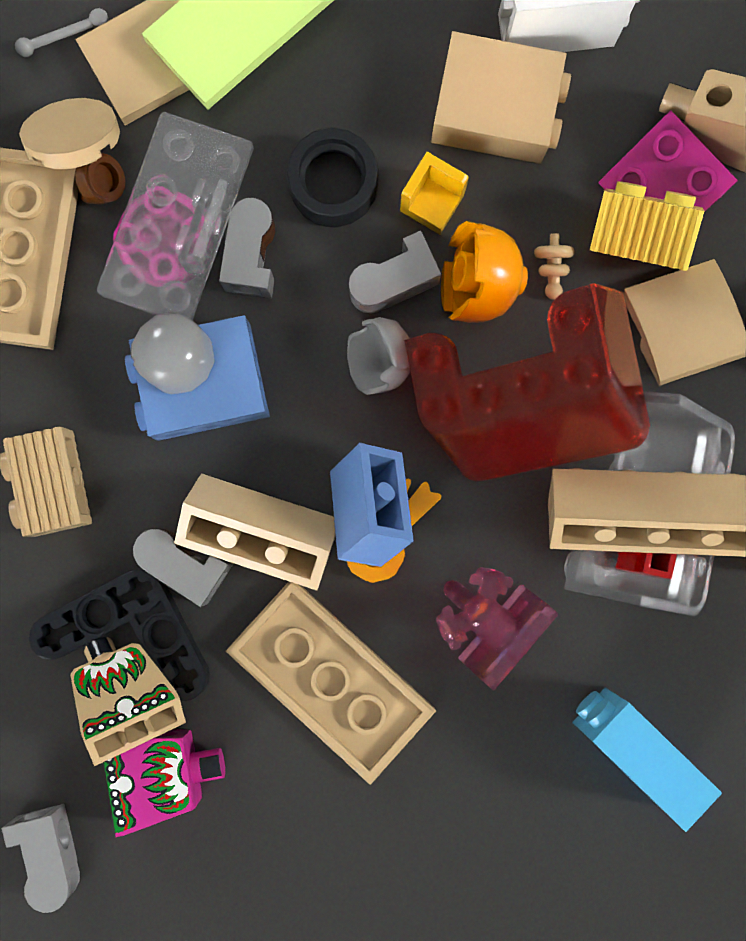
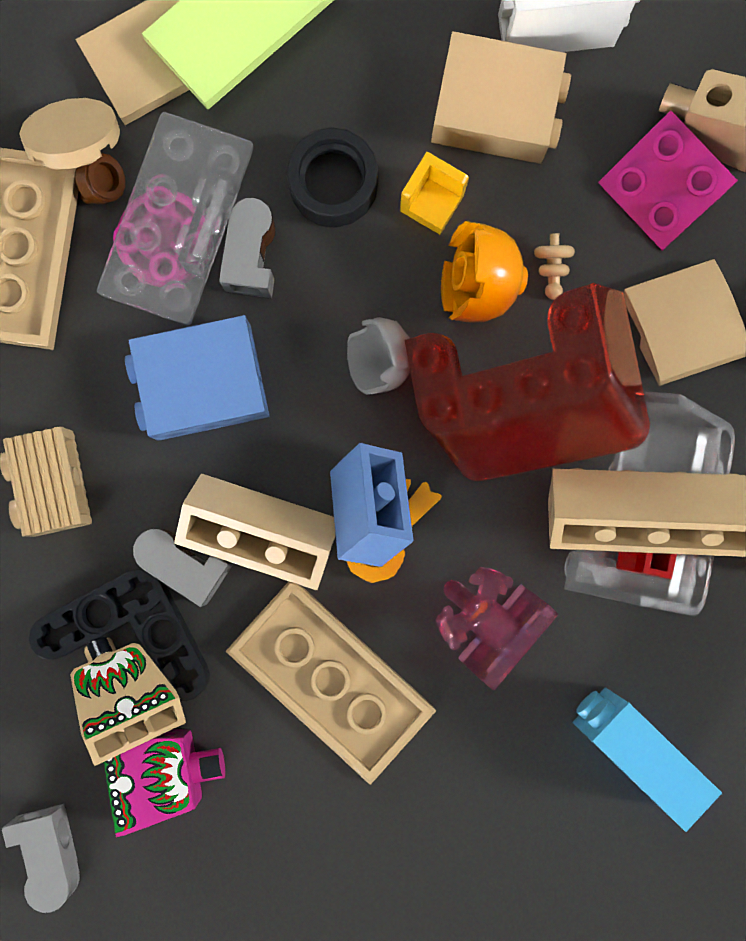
(26, 47): light grey hinge -> none
(172, 353): light grey hair -> none
(395, 280): light grey leg -> none
(647, 226): light yellow brick -> none

